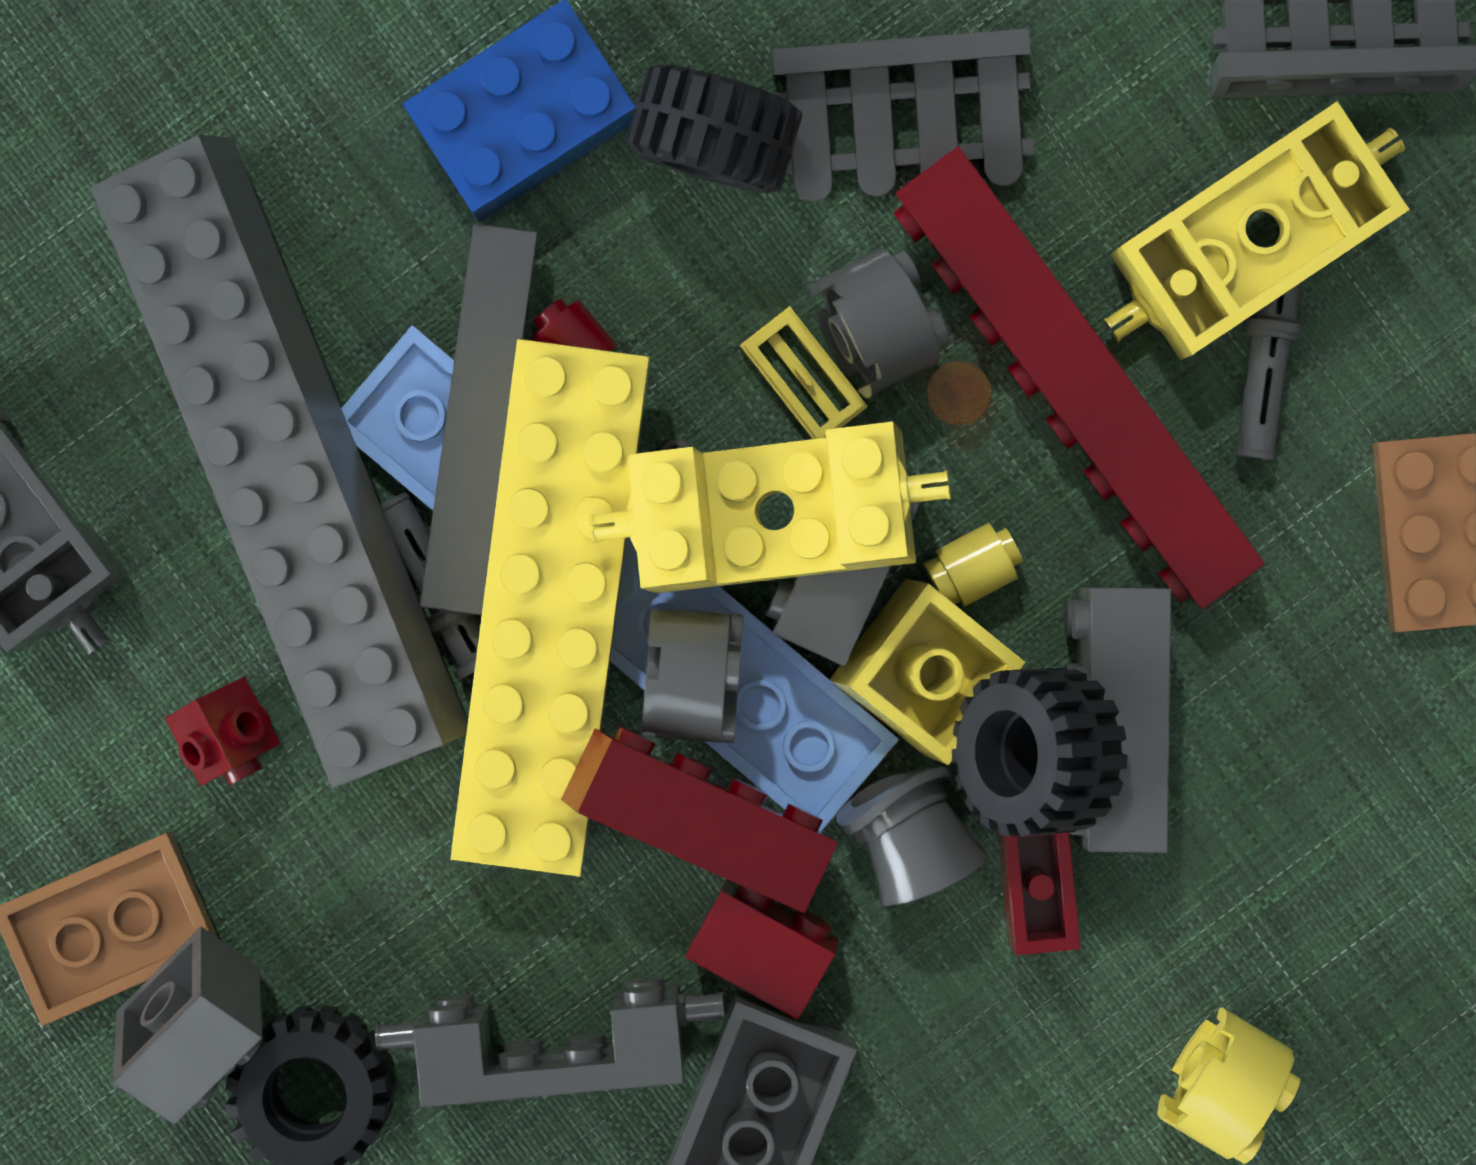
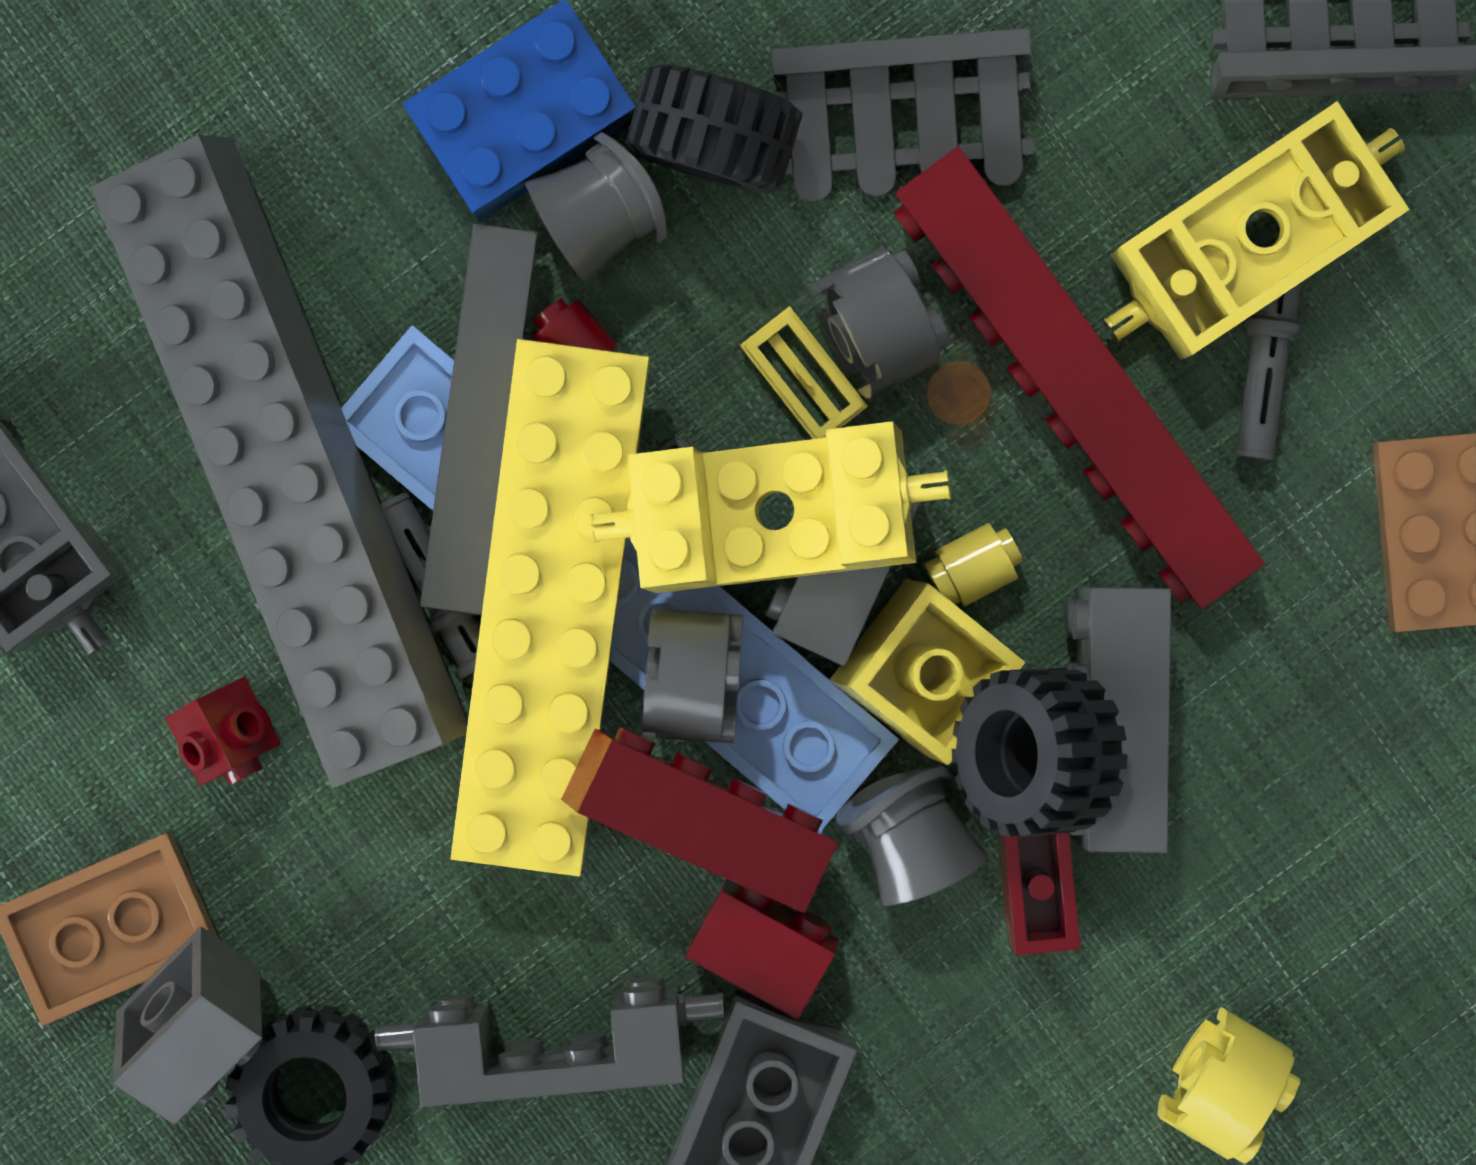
(598, 206): none -> dark grey hat

